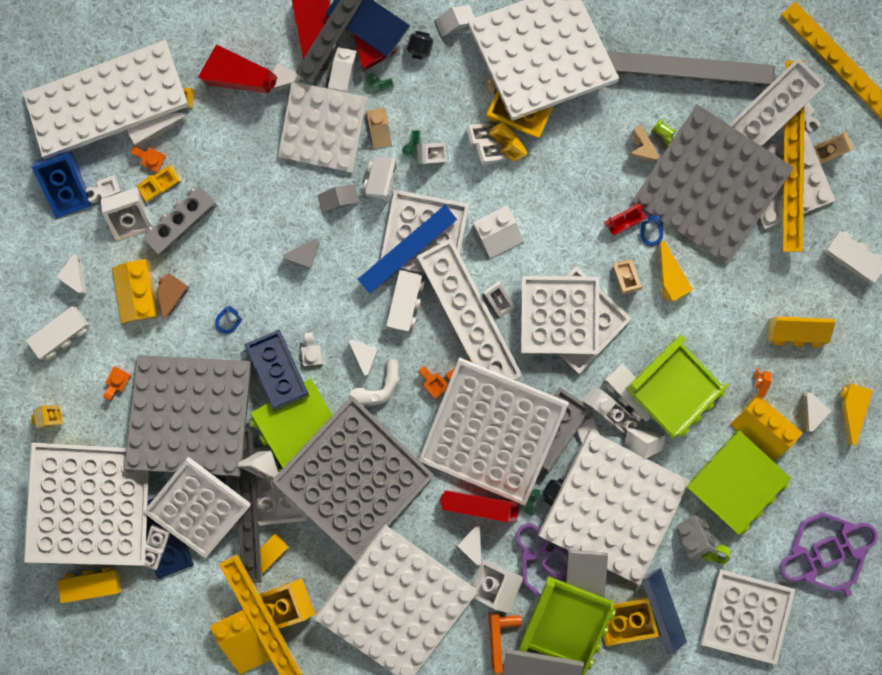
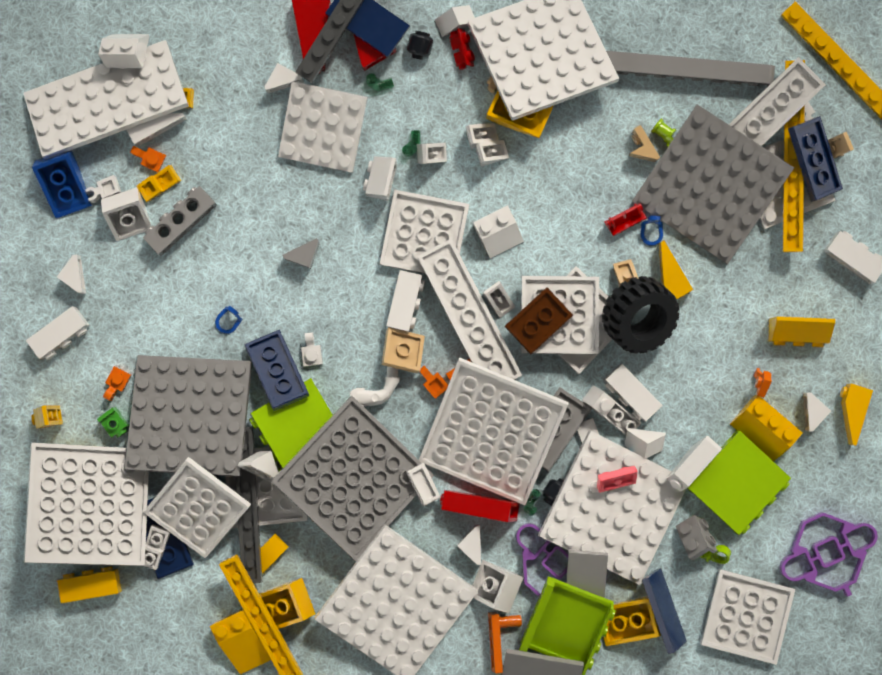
(121, 424): none -> bright green brick
(123, 50): none -> white slope
(135, 291): yellow slope -> none
(170, 293): medium nougat slope -> none
(236, 72): red slope -> none
(338, 197): light grey slope -> none
(342, 69): white slope -> none
(364, 354): white slope -> none
(379, 128): tan slope -> none
(403, 350): none -> tan plate
(407, 249): blue tile -> none
(423, 484): none -> white tile
(461, 40): none -> red hinge
(510, 142): yellow slope -> none
(538, 320): none -> reddish brown tile
(617, 479): none -> coral plate
(627, 302): none -> black tyre
(676, 389): lime panel -> none
(693, 463): none -> white slope
(815, 158): none -> dark blue tile

